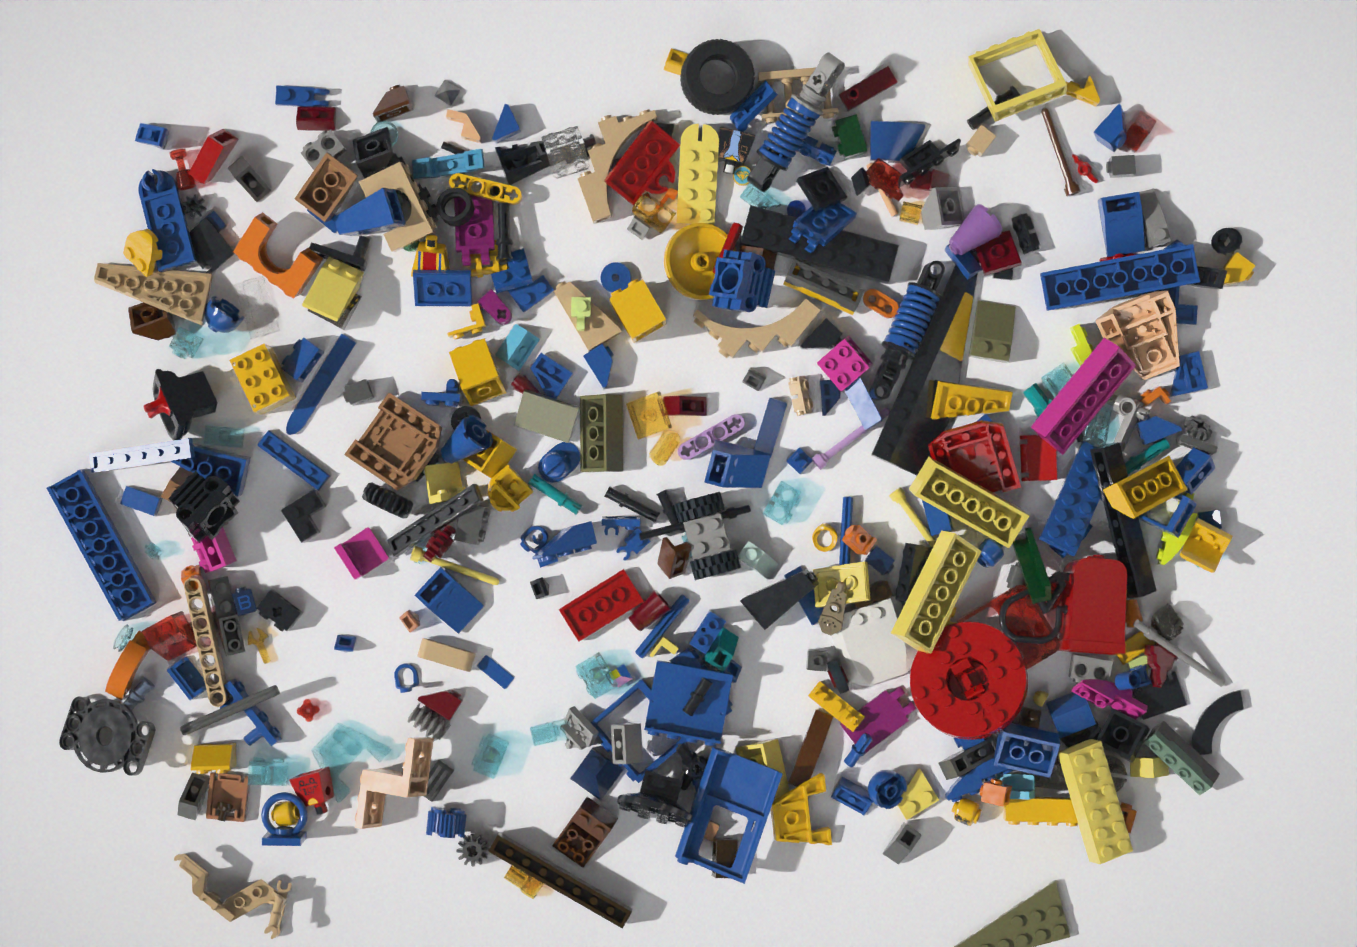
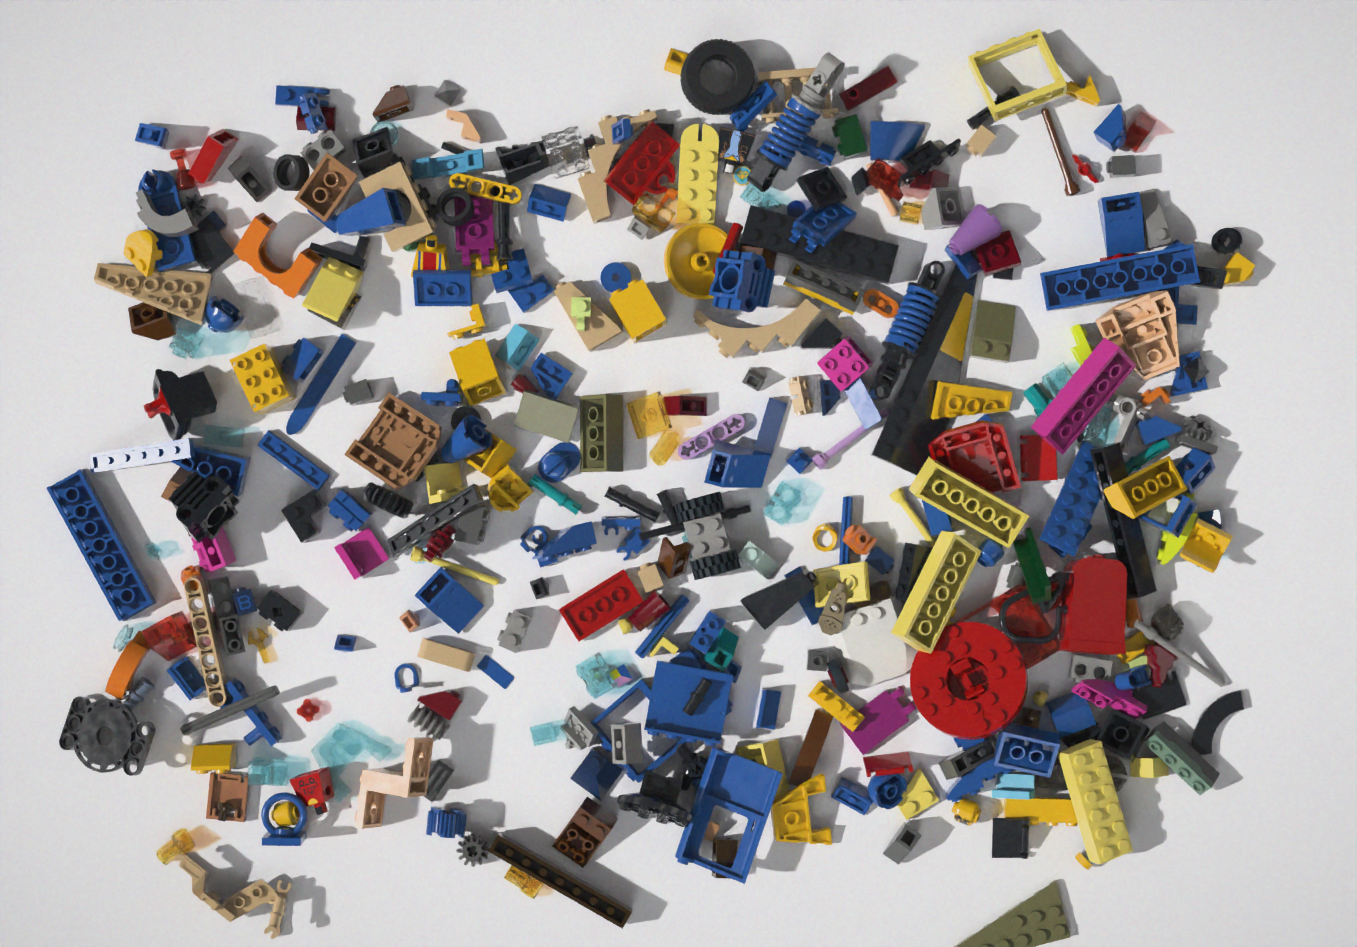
(141, 501): blue slope -> none
(172, 226): none -> light grey arch
(179, 844): none -> clear yellow piece
(193, 796): dark grey slope -> none
(280, 172): none -> black tyre
(310, 104): none -> blue hinge
(349, 510): none -> blue brick
(490, 756): clear light blue brick -> none
(493, 305): magenta piece -> none
(506, 126): blue slope -> none
(515, 630): none -> light grey brick
(548, 202): none -> blue panel
(600, 363): blue slope -> none
(621, 131): none -> blue plate
(625, 625): none -> light yellow hinge
(650, 577): none -> tan brick
(768, 709): none -> blue panel
(858, 750): blue axle -> none
(887, 764): none -> red piece
(995, 792): orange brick -> none
(1010, 837): none -> black piece
(1027, 241): black hinge -> none
(1083, 860): none -> yellow tile
(1129, 815): orange bracket -> none
(1195, 370): none -> black slope

